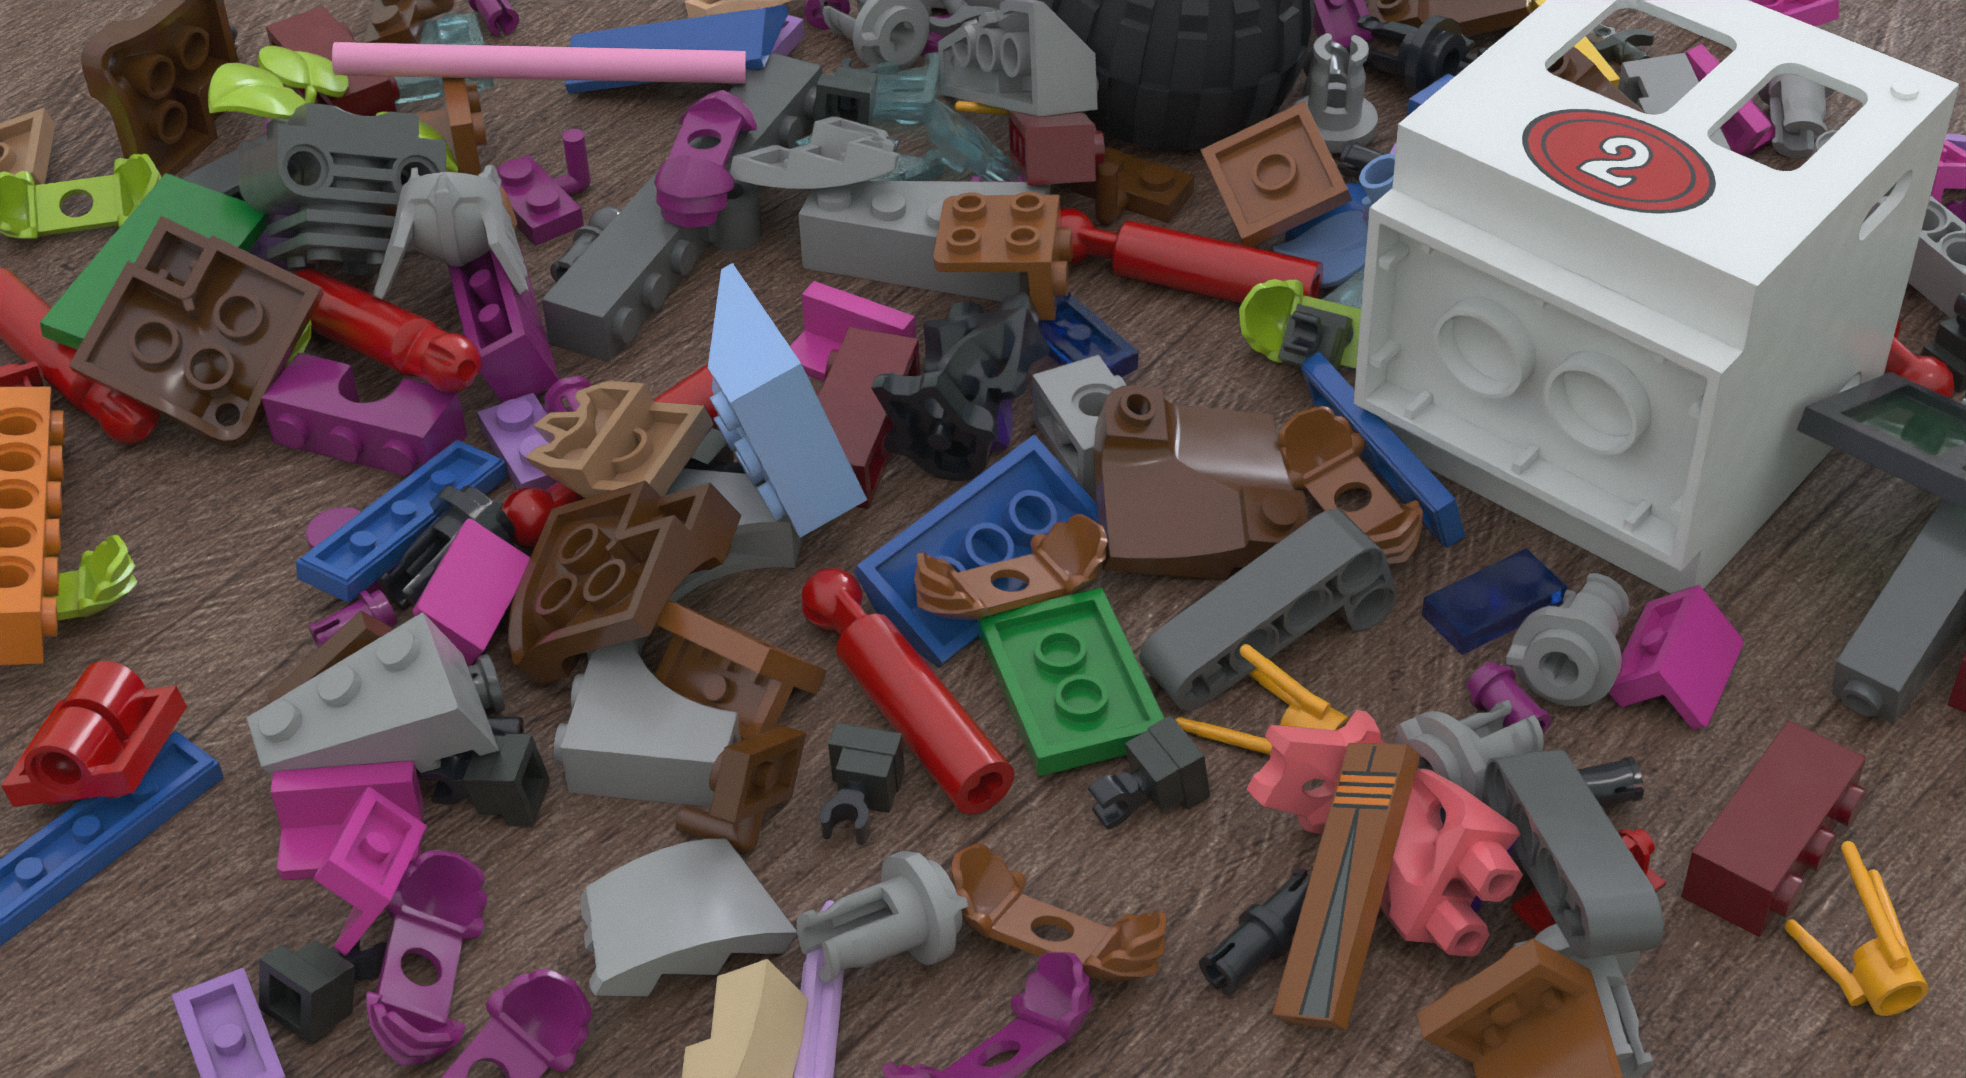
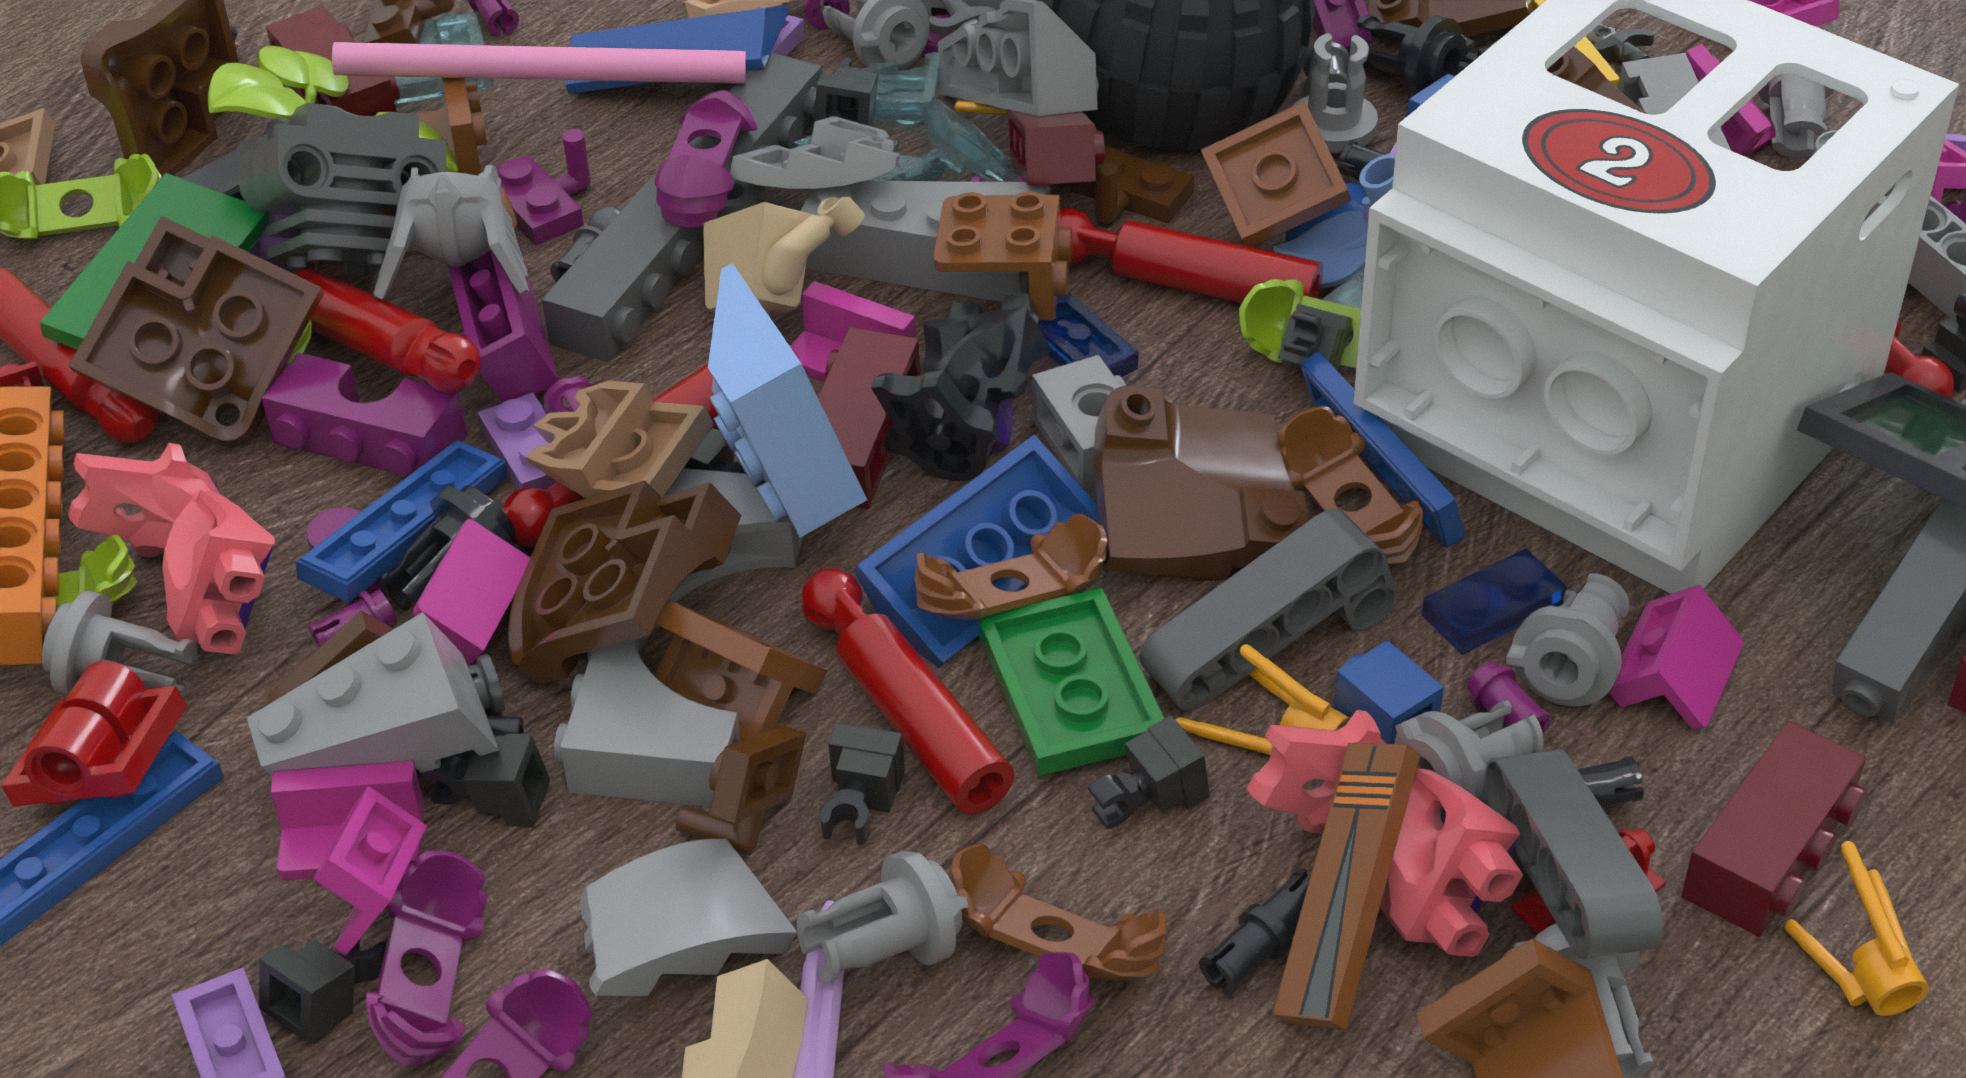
(87, 634): none -> light grey piece
(209, 544): none -> coral hips
(772, 248): none -> tan torso
(1387, 688): none -> blue brick

